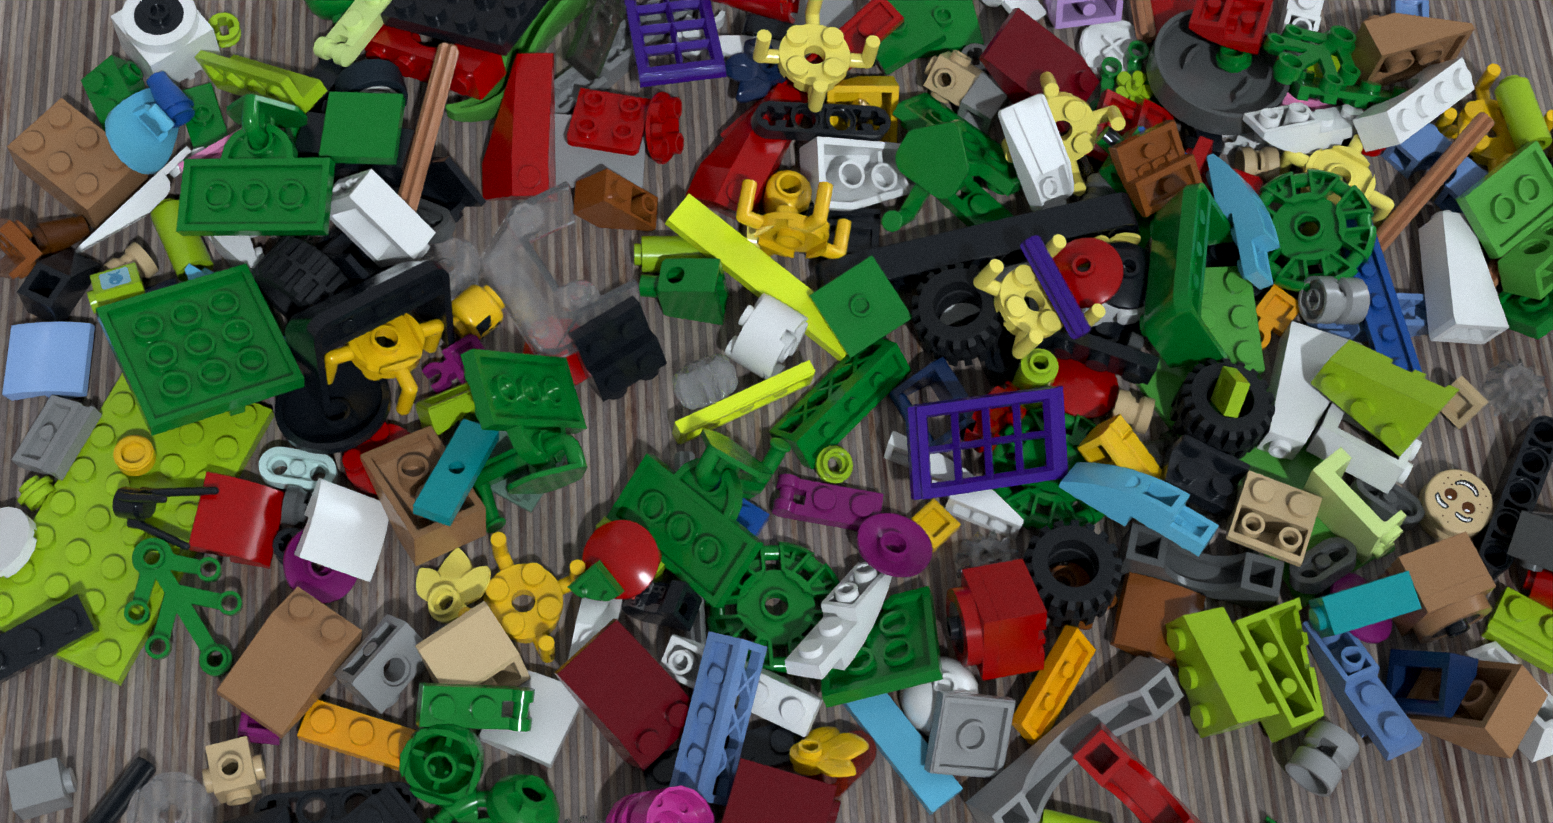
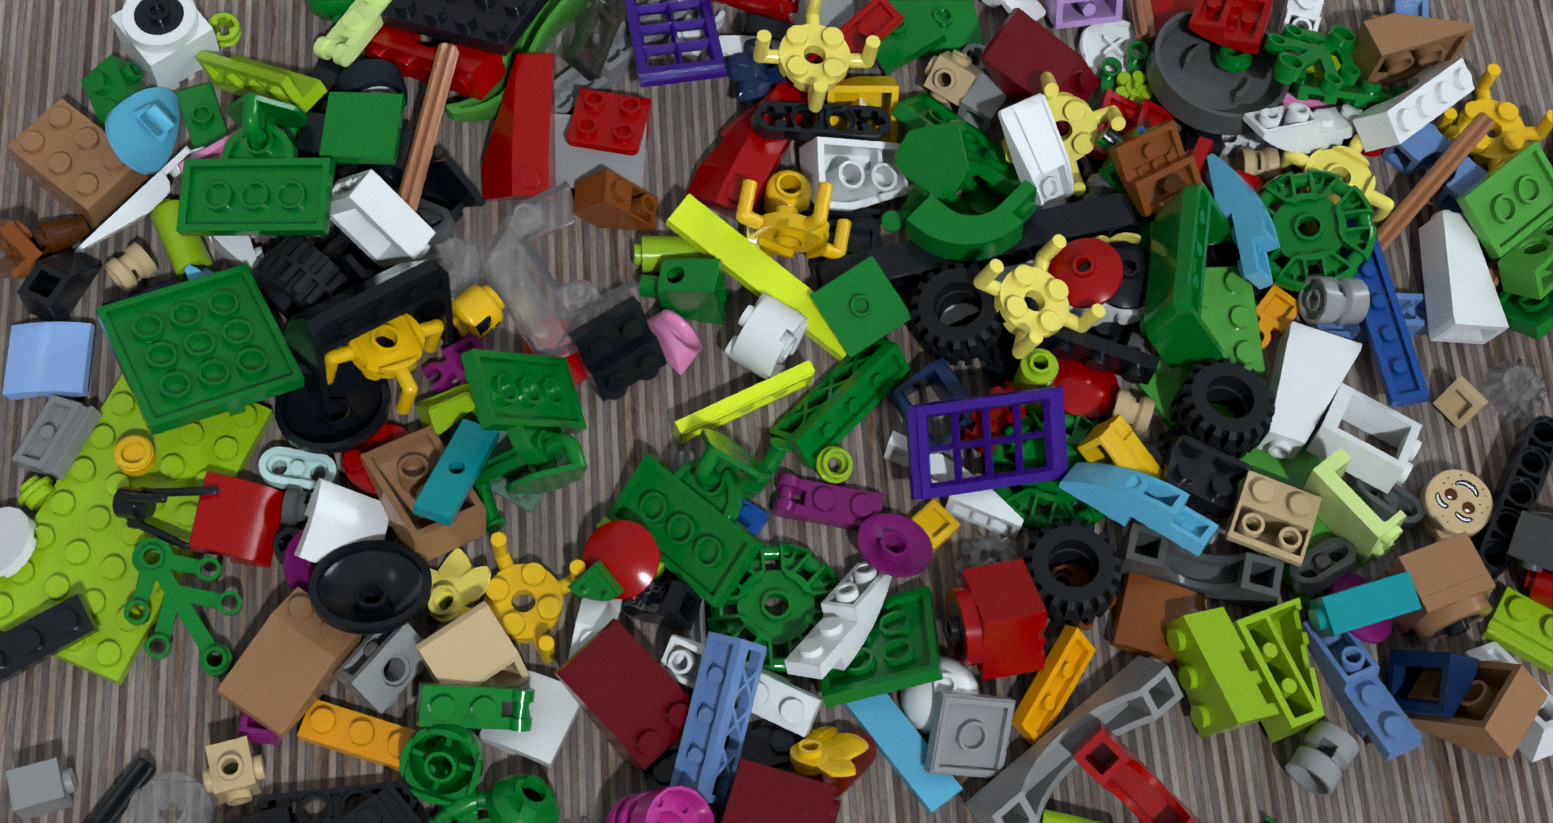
(115, 285): lime brick -> none
(171, 98): blue cone -> none
(370, 587): none -> black dish
(663, 127): red dish -> none
(676, 338): none -> bright pink piece
(705, 381): clear gear -> none
(971, 236): none -> green arch
(1055, 287): dark purple axle -> none
(1230, 391): lime tile -> none
(1382, 396): lime wedge -> none
(1522, 112): lime brick -> none

